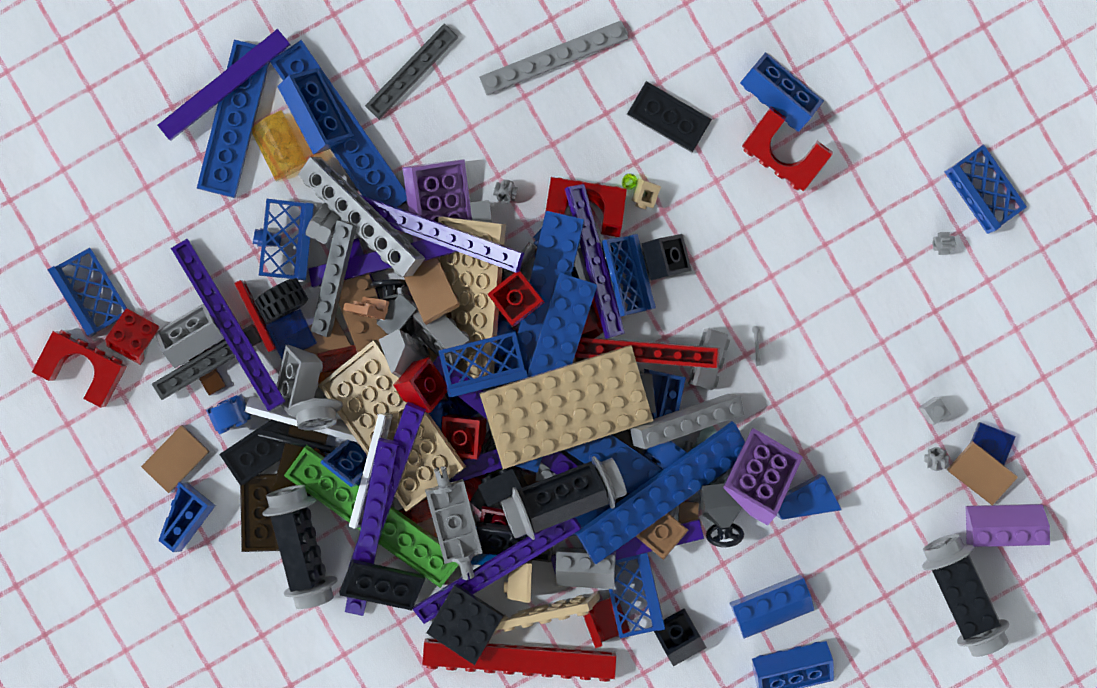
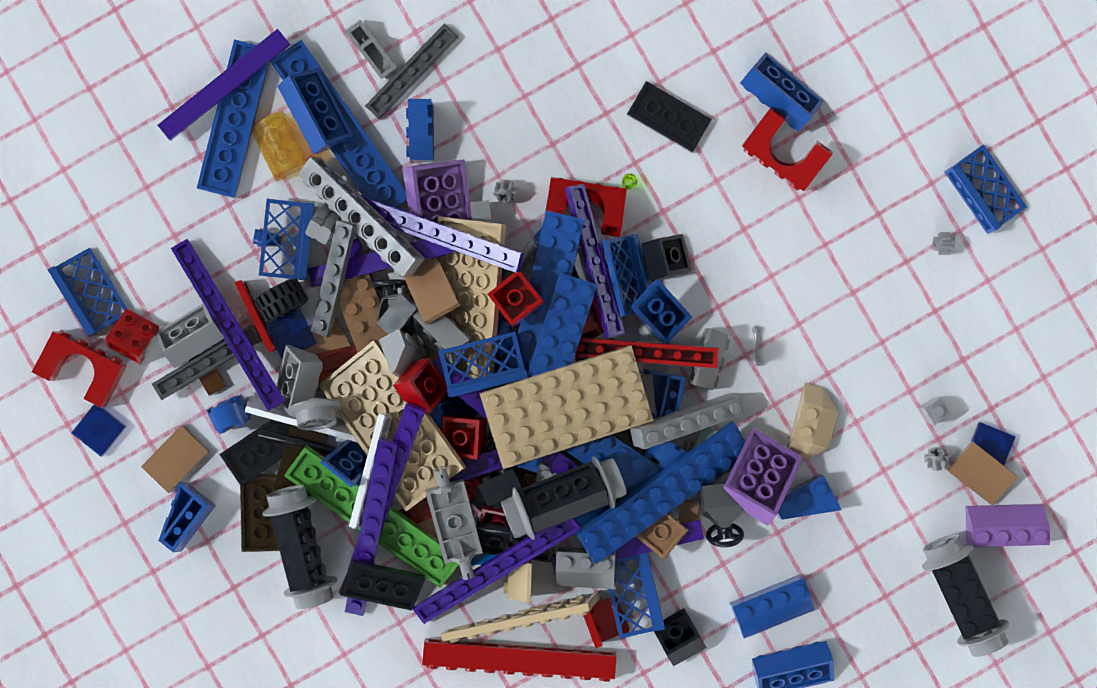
(98, 430): none -> clear blue tile
(368, 308): nougat bracket -> none
(370, 49): none -> light grey slope
(420, 130): none -> blue wedge
(465, 624): black plate -> none
(553, 57): light grey plate -> none
(651, 190): tan brick -> none
(661, 312): none -> blue slope
(813, 422): none -> tan wedge

